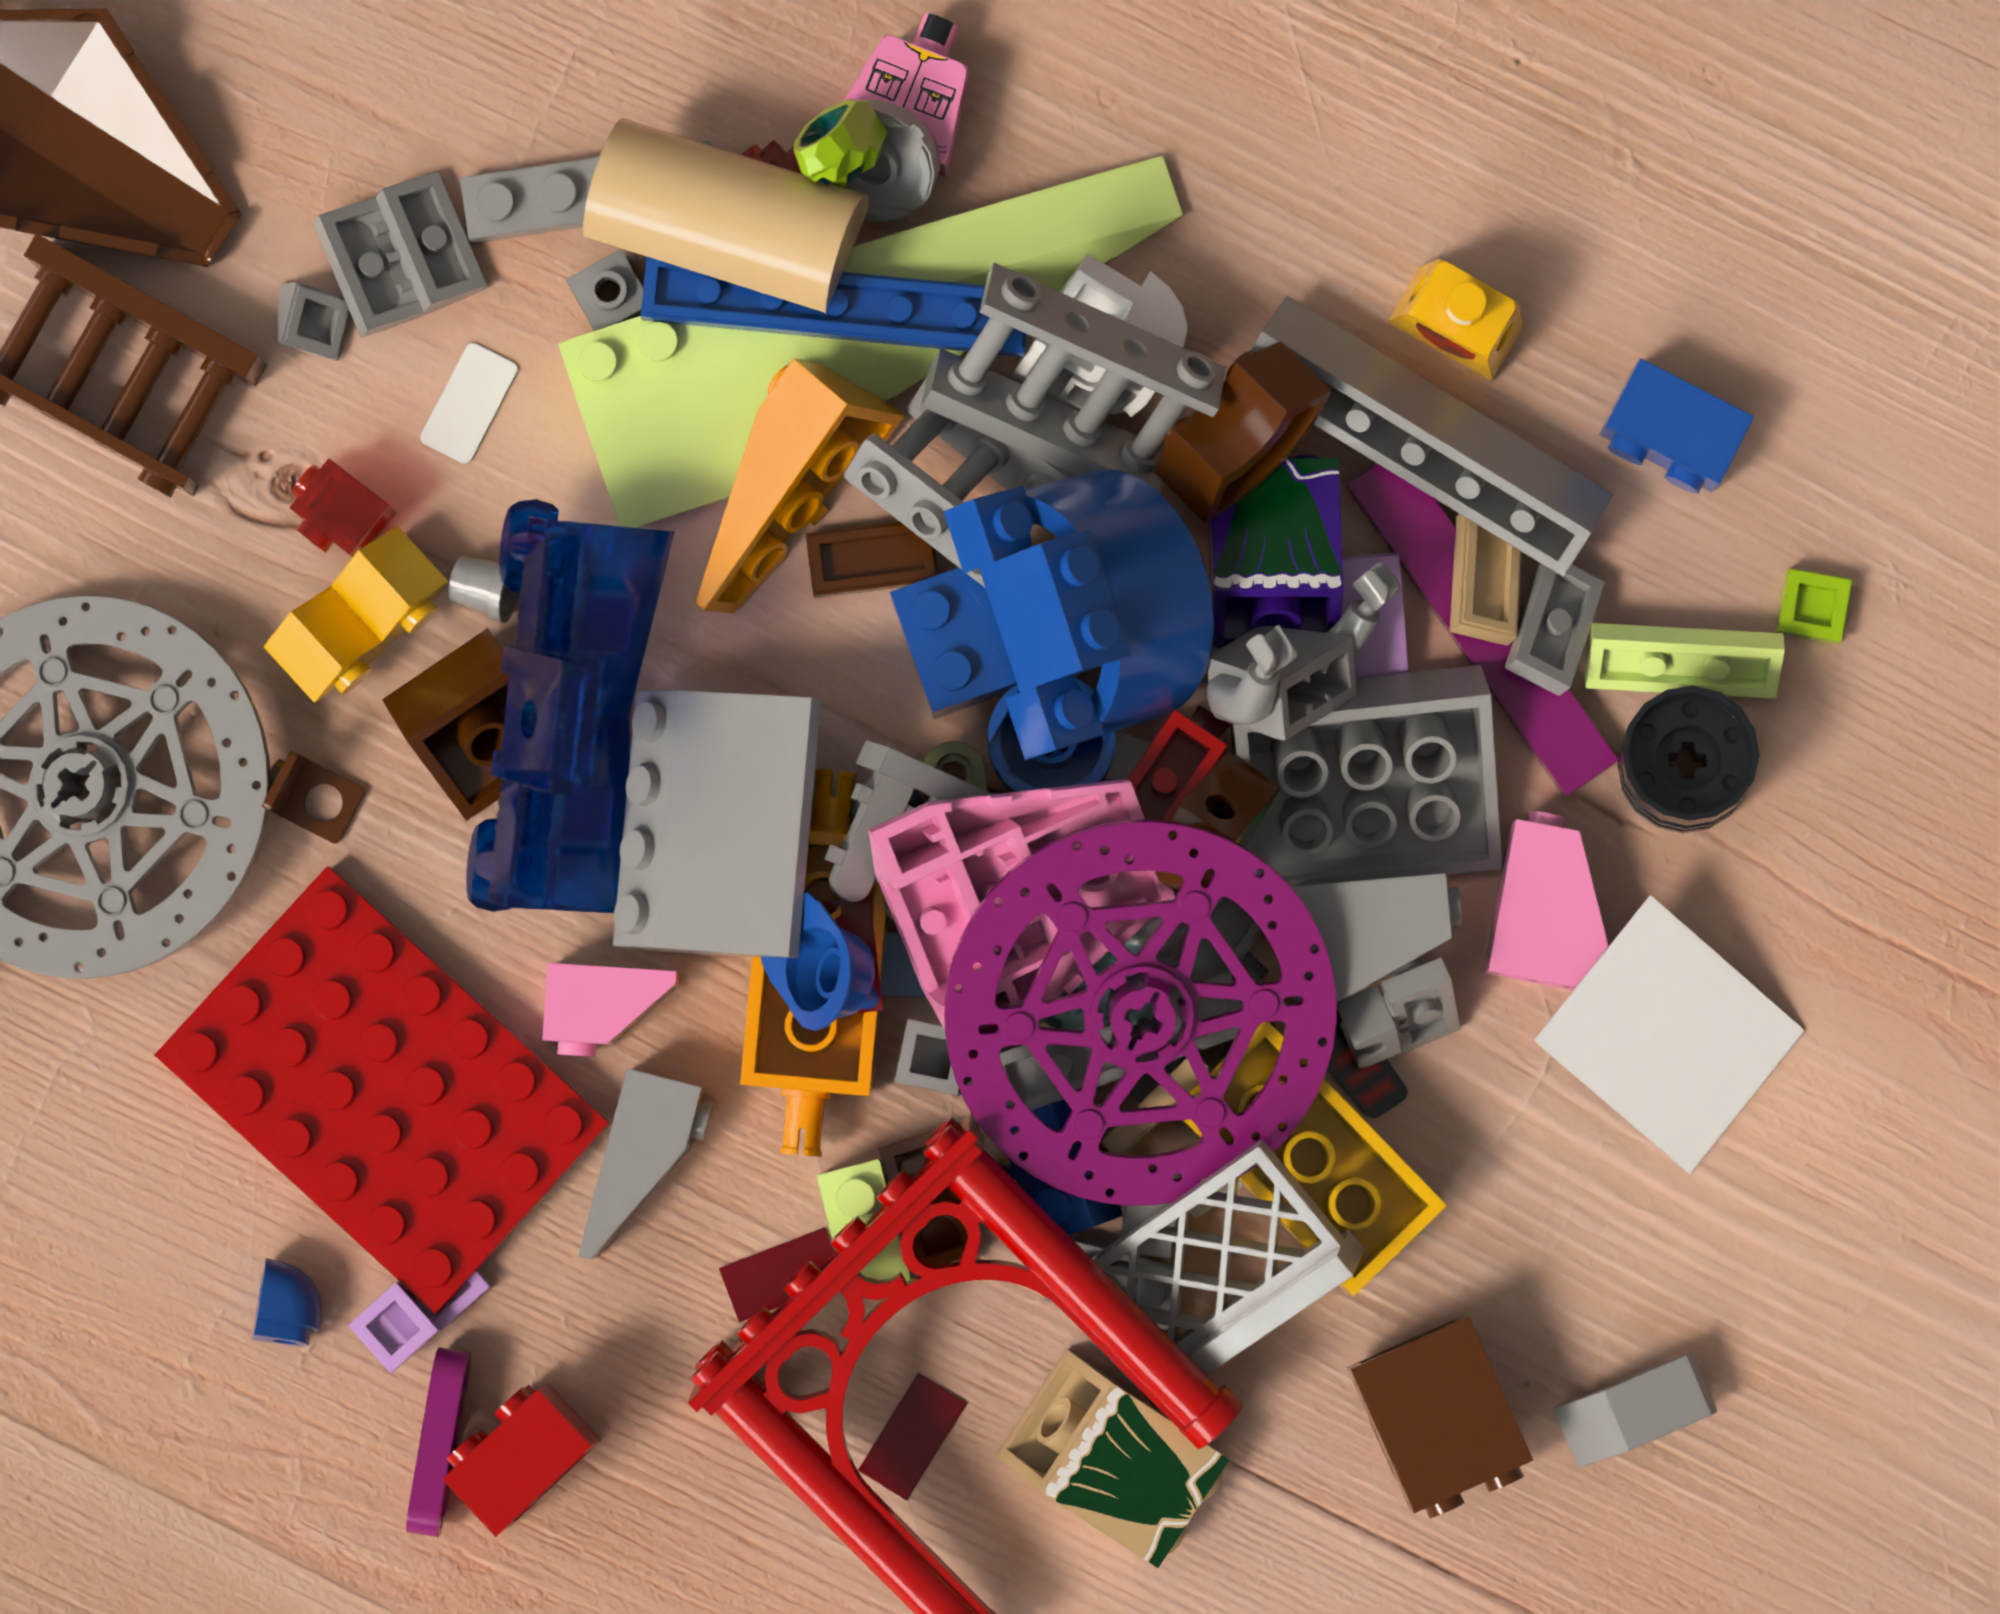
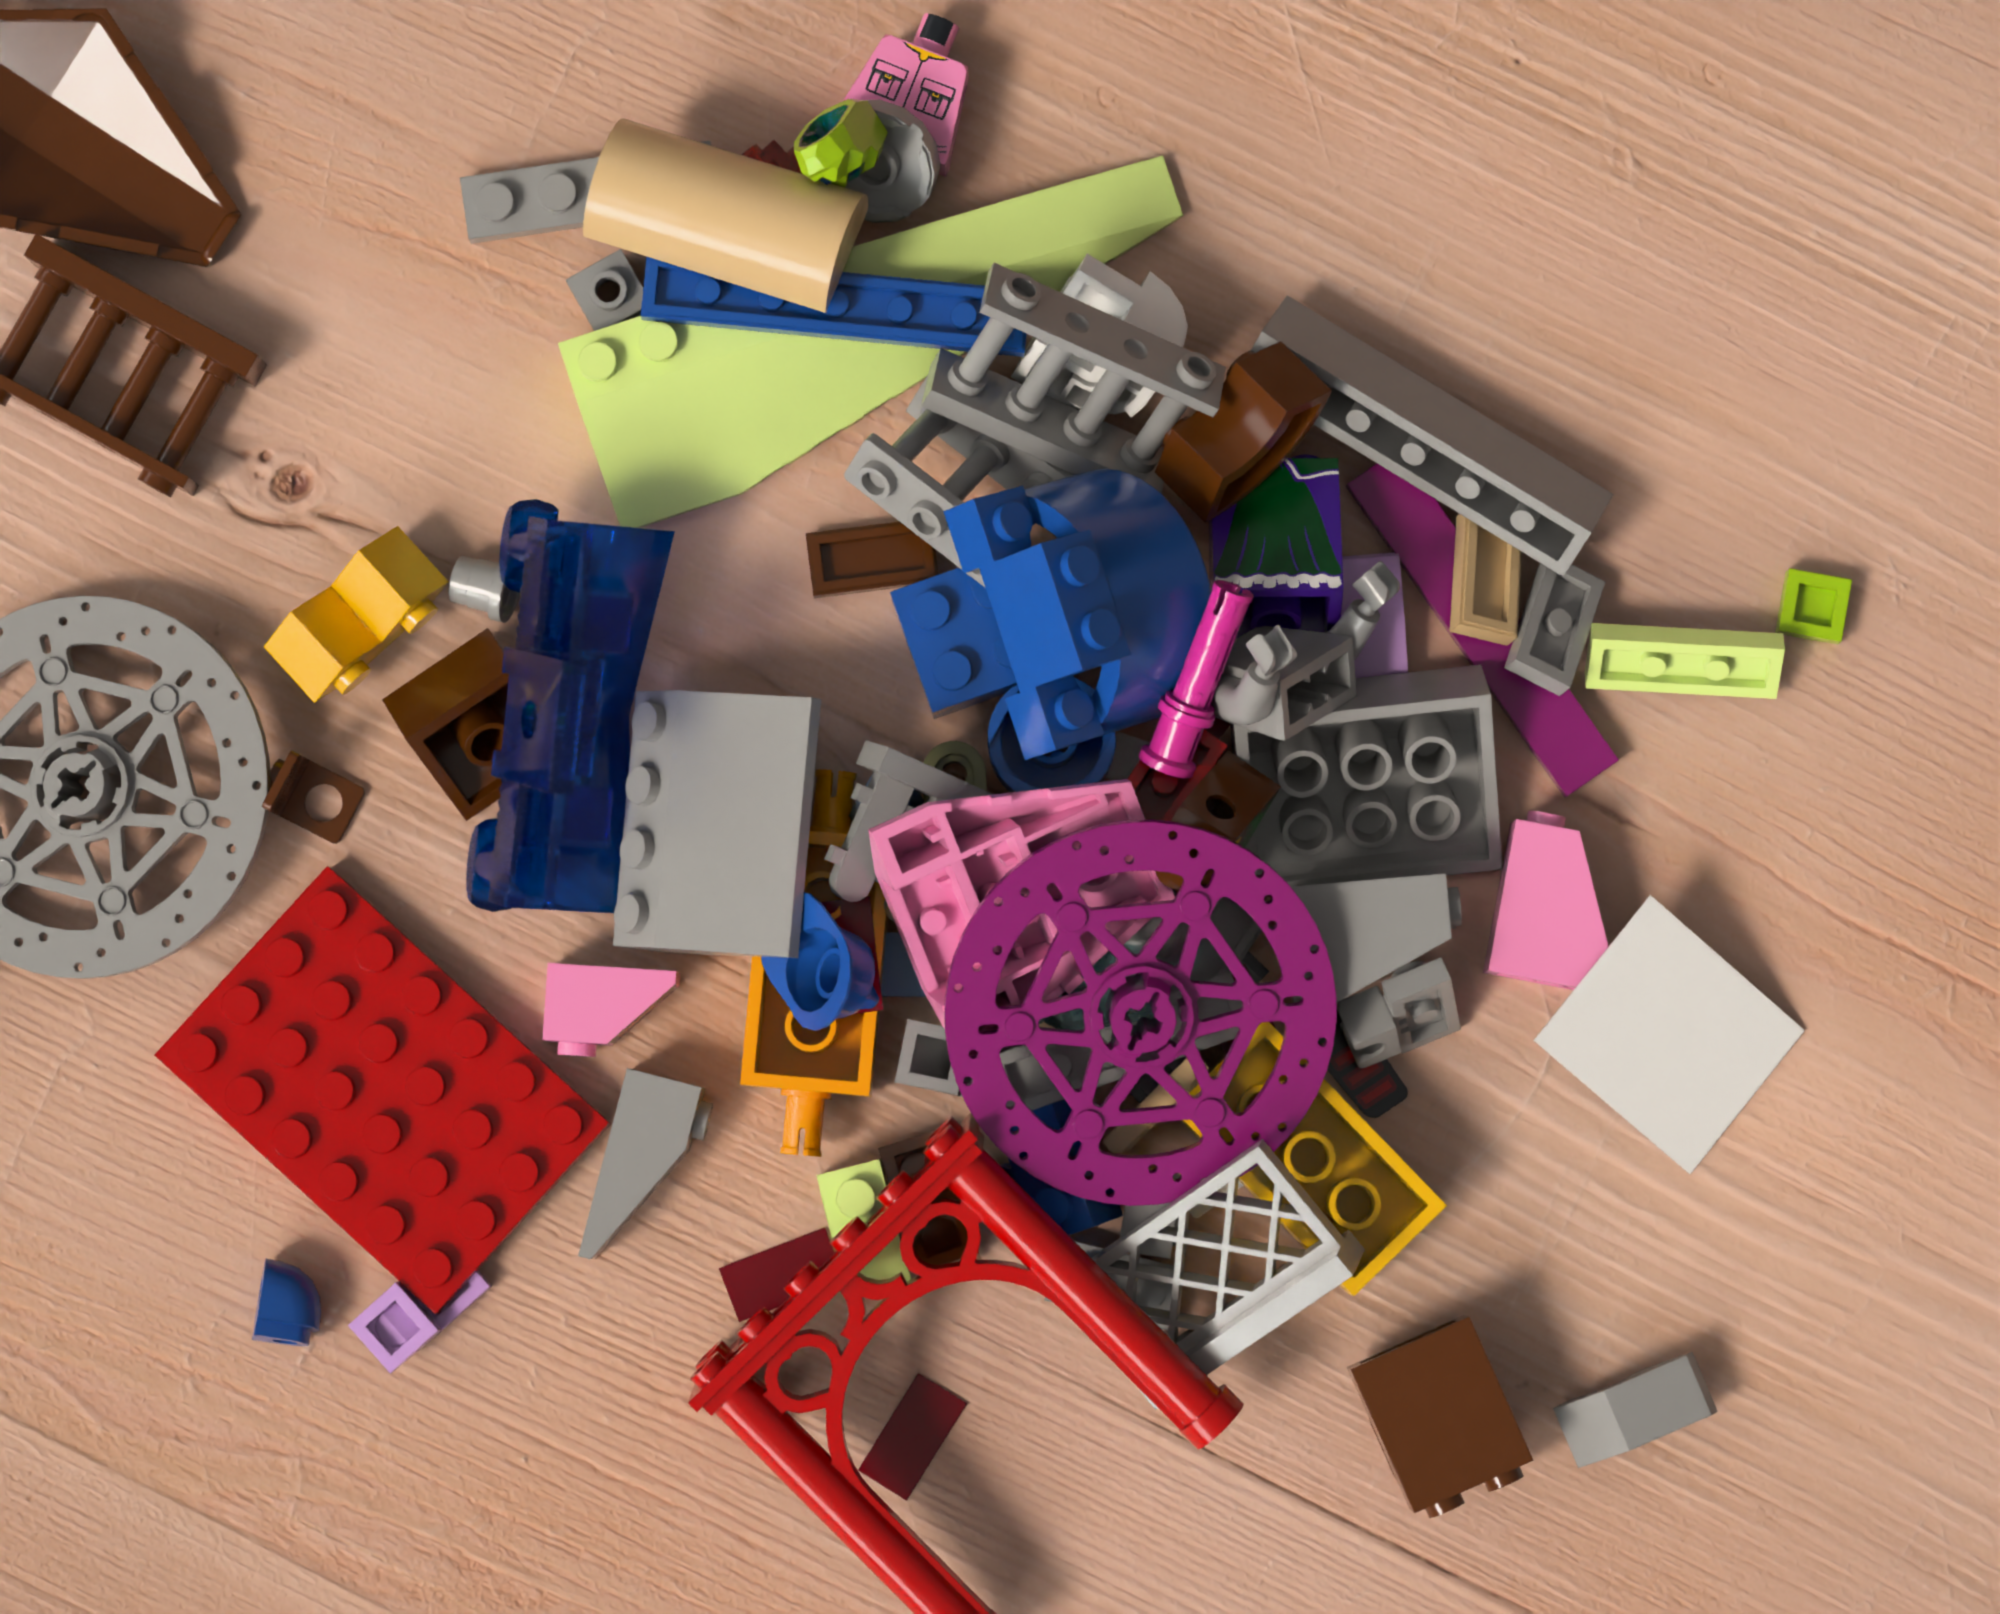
(311, 320): light grey slope -> none
(338, 509): clear red brick -> none
(399, 254): light grey slope -> none
(438, 1441): magenta beam -> none
(468, 403): white sticker -> none
(521, 1459): red brick -> none
(789, 465): light orange wedge -> none
(1112, 1460): slope -> none
(1188, 707): none -> dark pink pin
(1459, 317): yellow torso -> none
(1675, 428): blue brick -> none
(1716, 736): black wheel -> none

